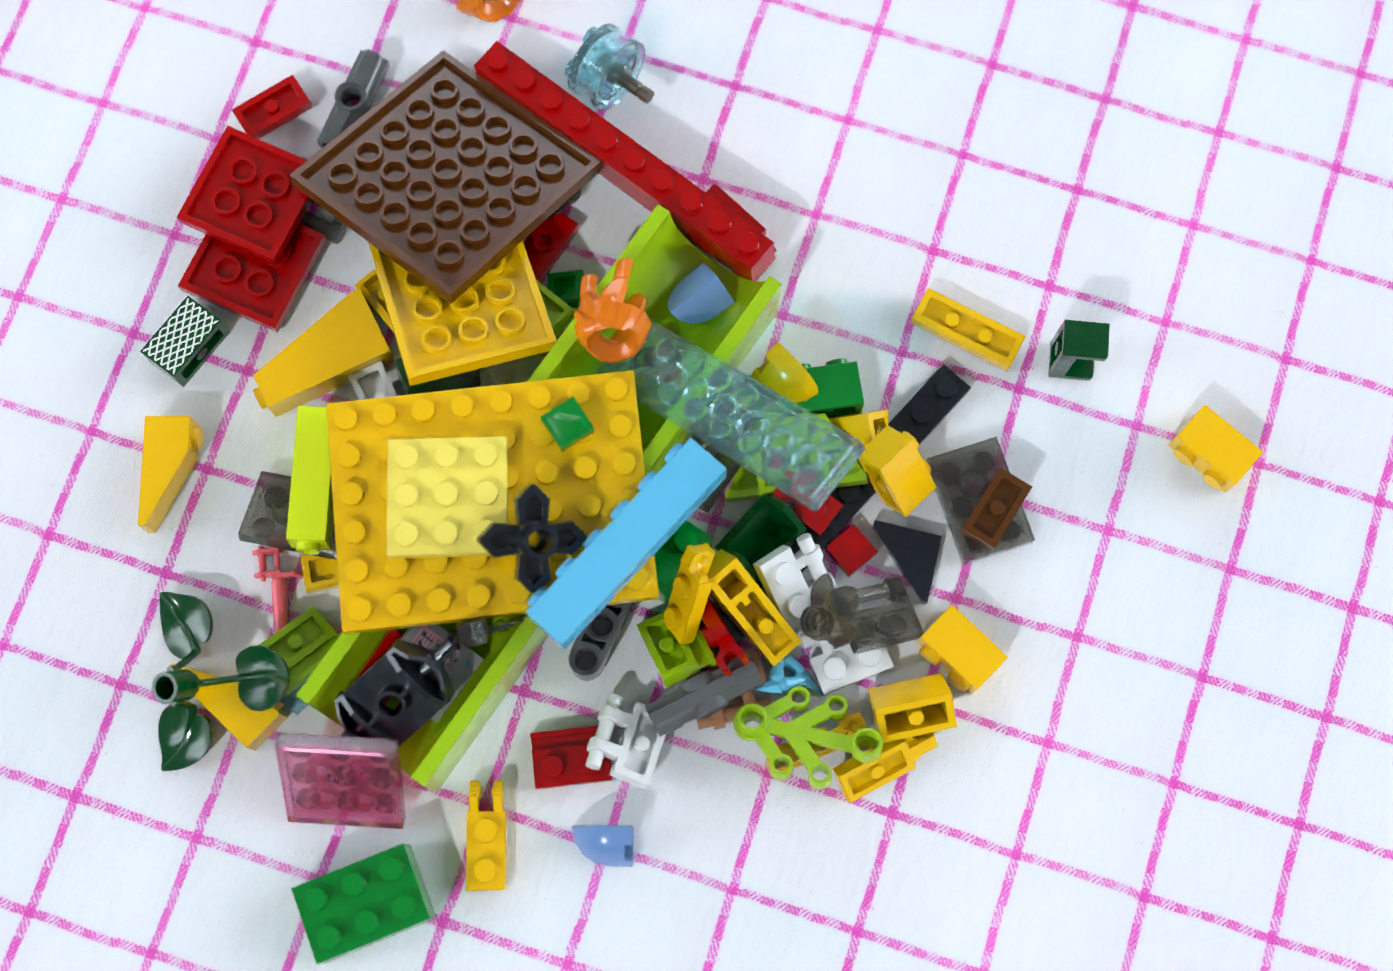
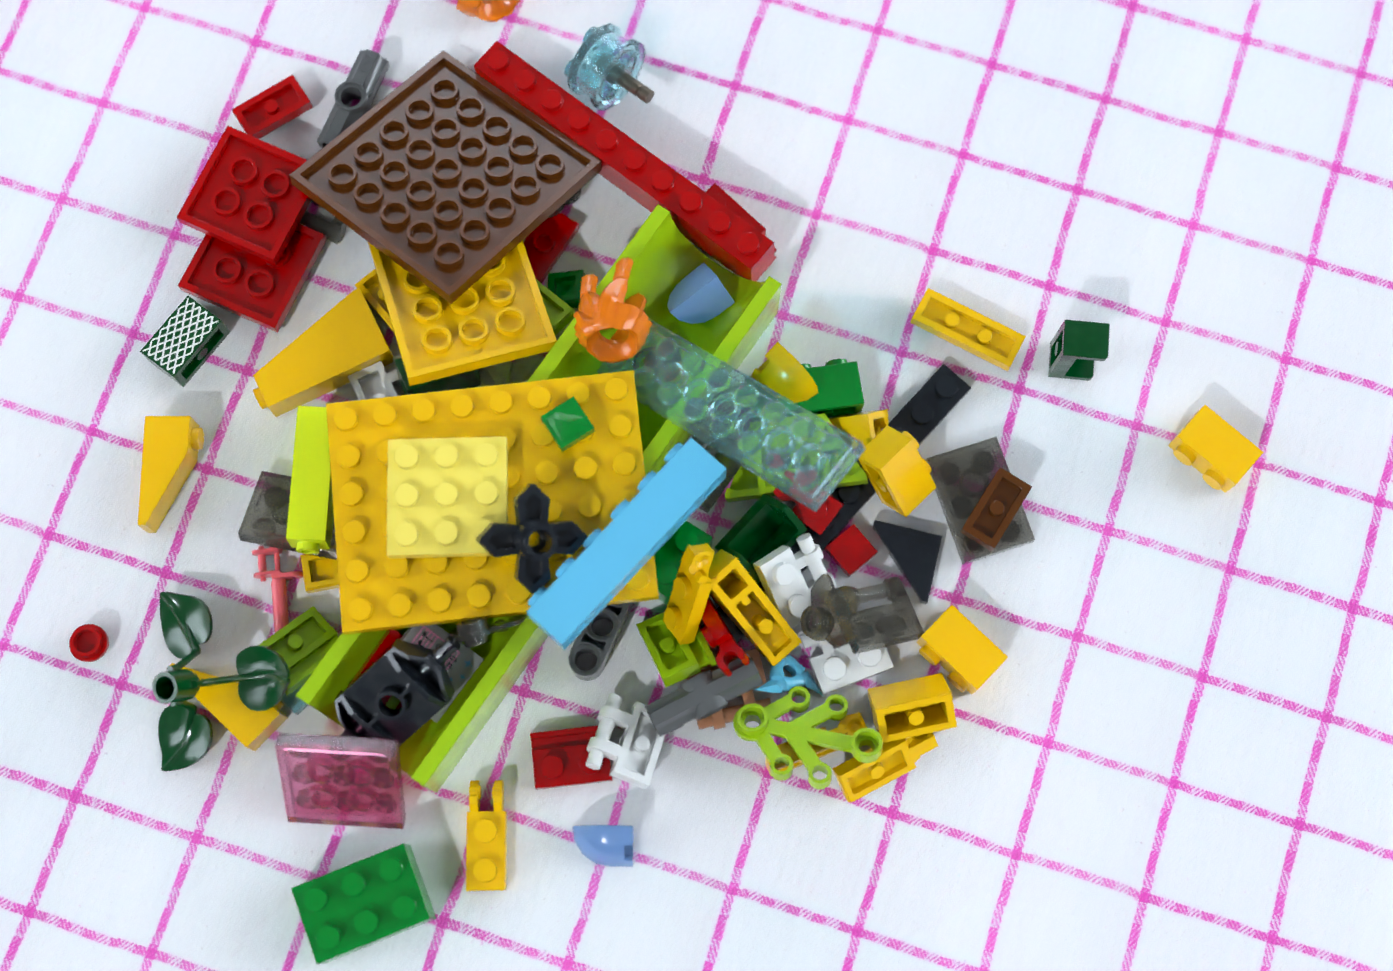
(88, 643): none -> red plate

